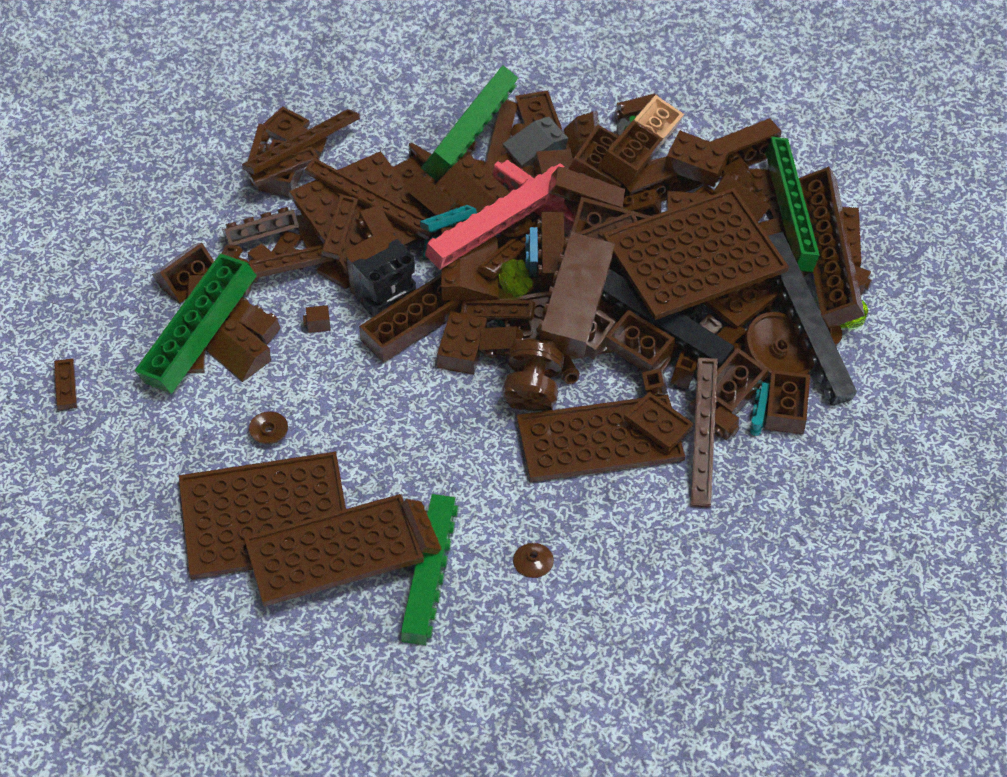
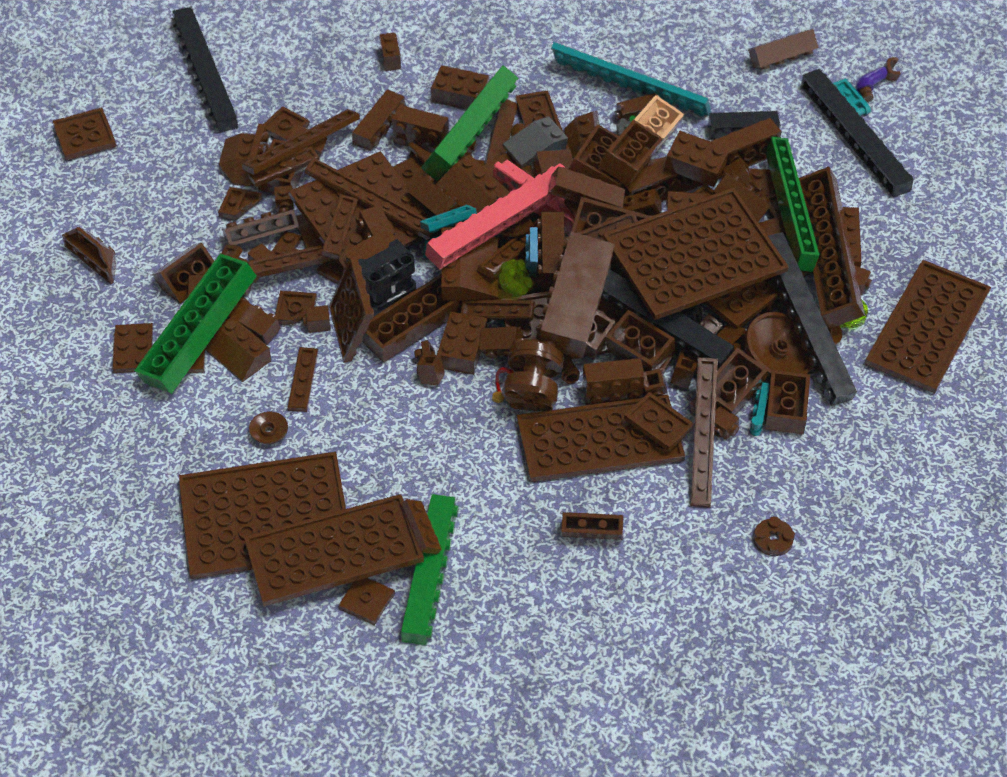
(65, 384): reddish brown plate -> none
(84, 133): none -> reddish brown plate
(91, 252): none -> reddish brown wedge
(131, 346): none -> reddish brown plate
(204, 70): none -> black brick
(233, 155): none -> reddish brown wedge
(238, 202): none -> reddish brown wing
(282, 197): none -> reddish brown brick
(293, 305): none -> reddish brown plate
(303, 379): none -> reddish brown tile
(350, 309): none -> reddish brown plate
(367, 600): none -> reddish brown plate
(377, 120): none -> reddish brown brick
(390, 51): none -> reddish brown brick
(419, 127): none -> reddish brown brick
(426, 349): none -> reddish brown tile
(430, 369): none -> reddish brown brick
(457, 86): none -> reddish brown brick
(497, 396): none -> piece
(530, 566): reddish brown dish -> none
(592, 525): none -> reddish brown brick
(612, 381): none -> reddish brown brick
(630, 78): none -> teal plate
(727, 122): none -> black brick
(773, 526): none -> reddish brown plate
(783, 48): none -> reddish brown brick
(853, 97): none -> teal plate
(857, 133): none -> black brick
(866, 83): none -> piece
(928, 326): none -> reddish brown plate

